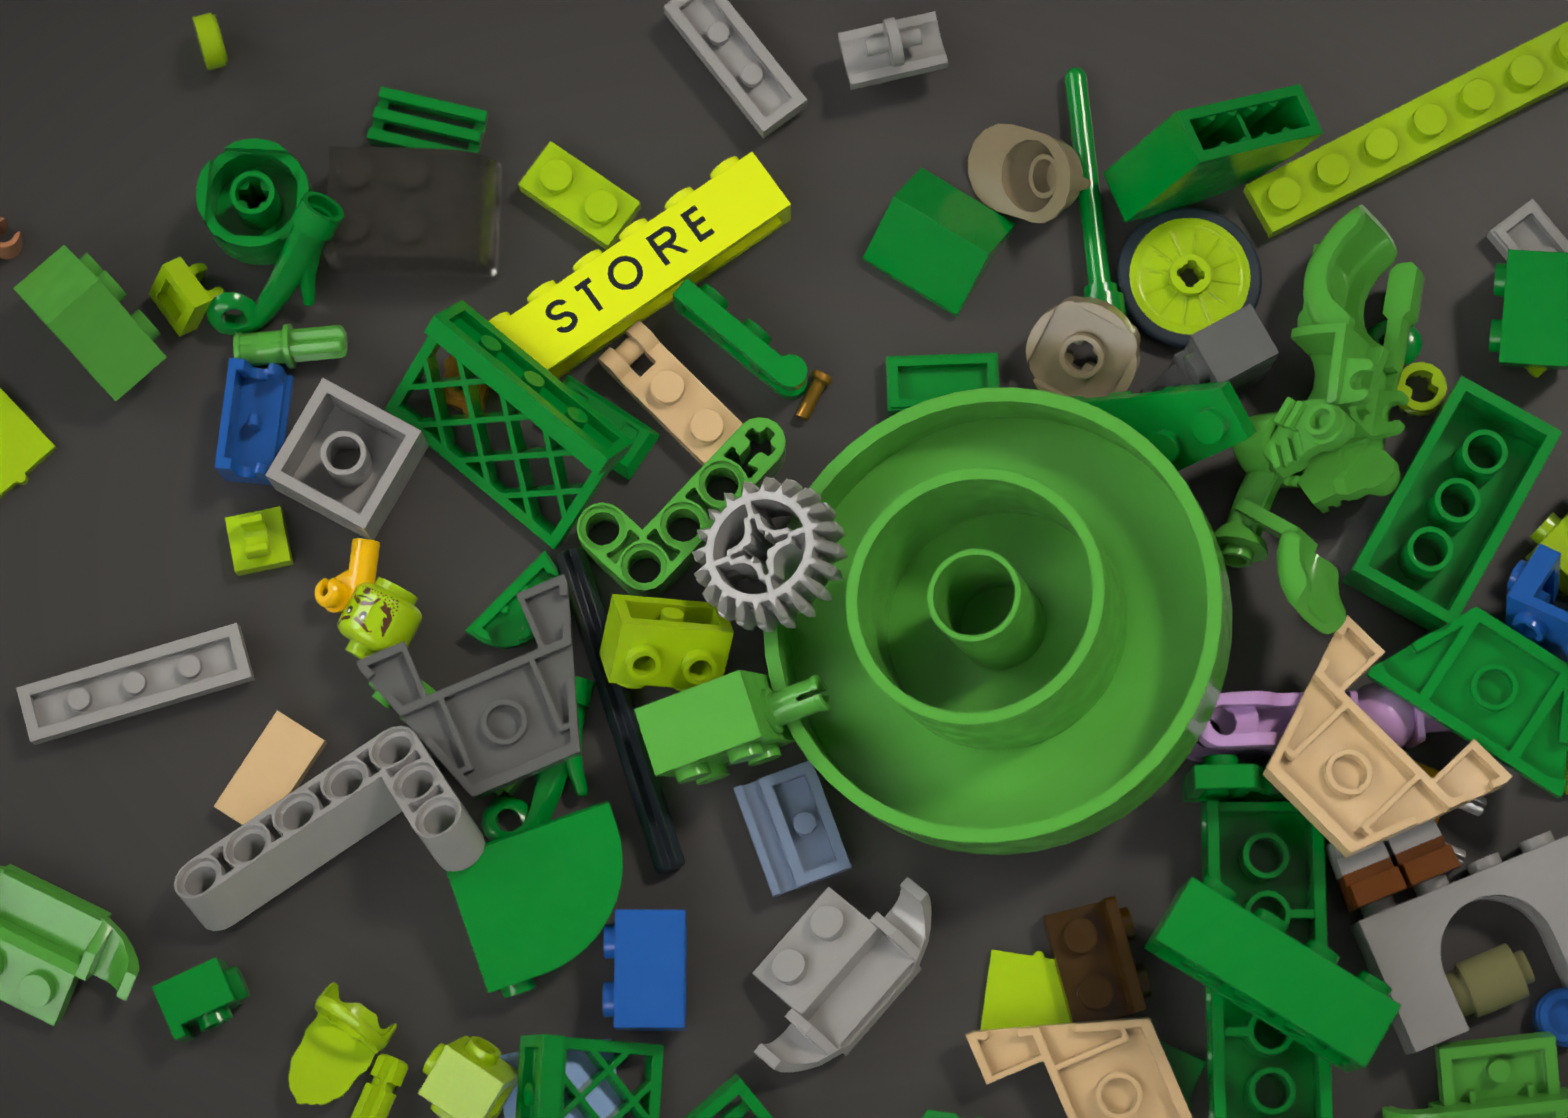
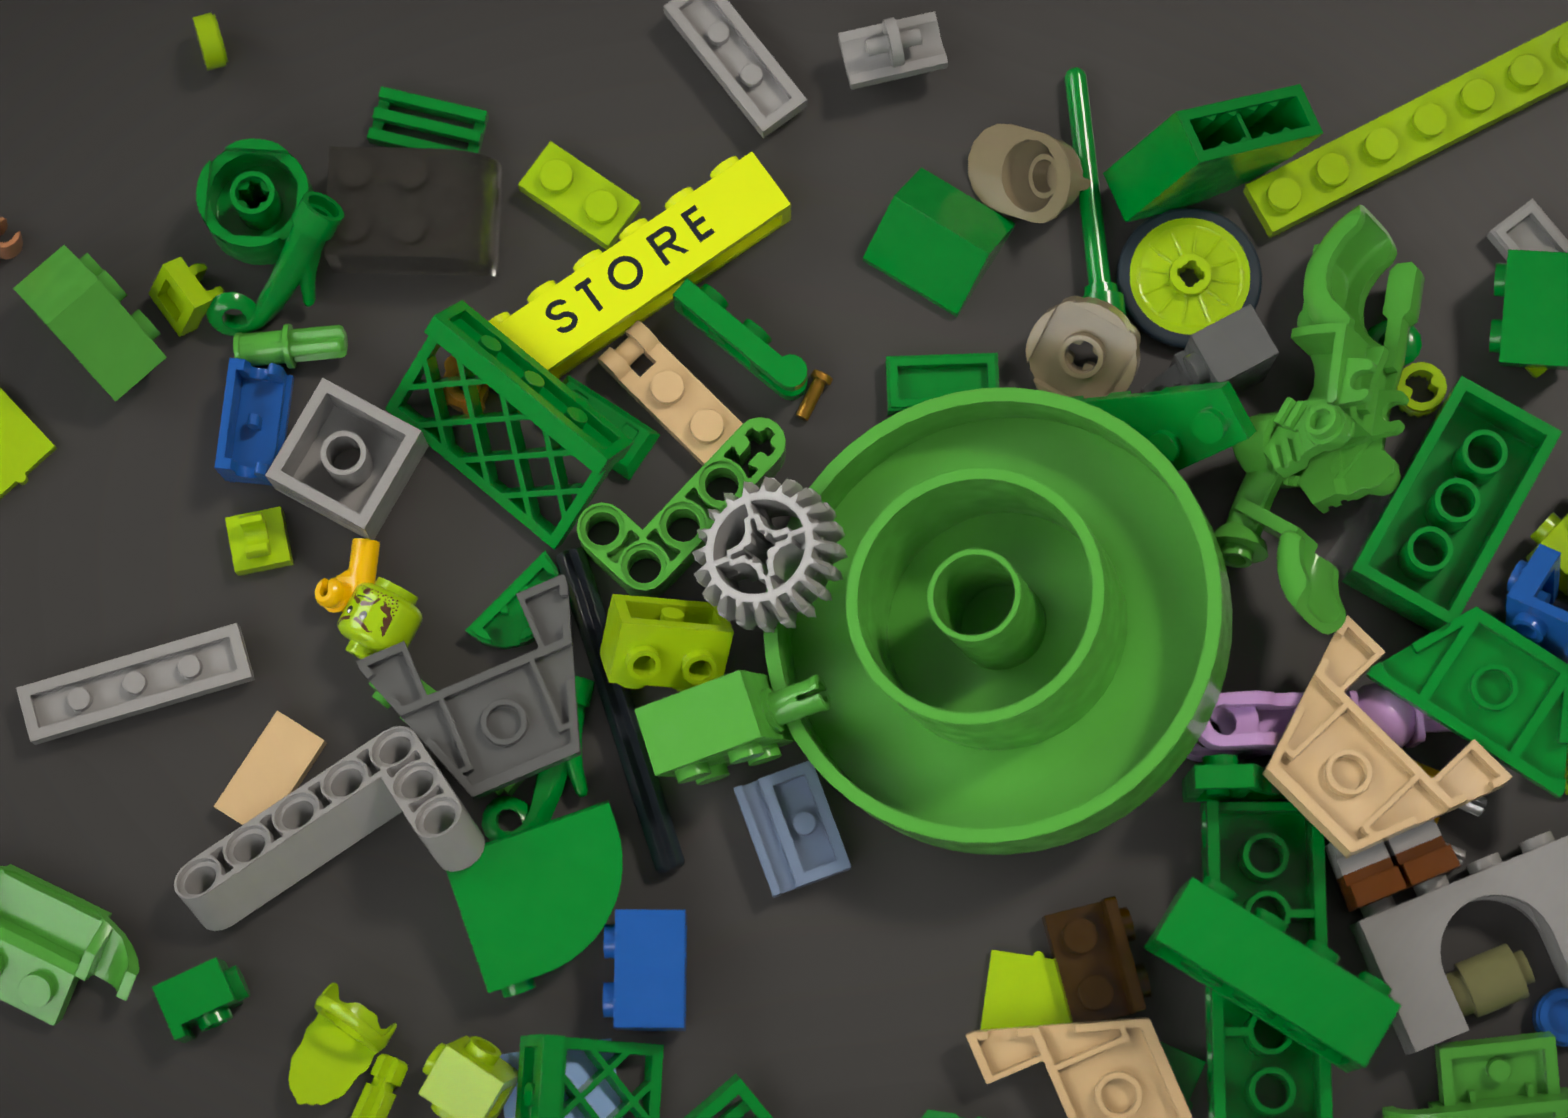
(841, 974): light grey plate -> none

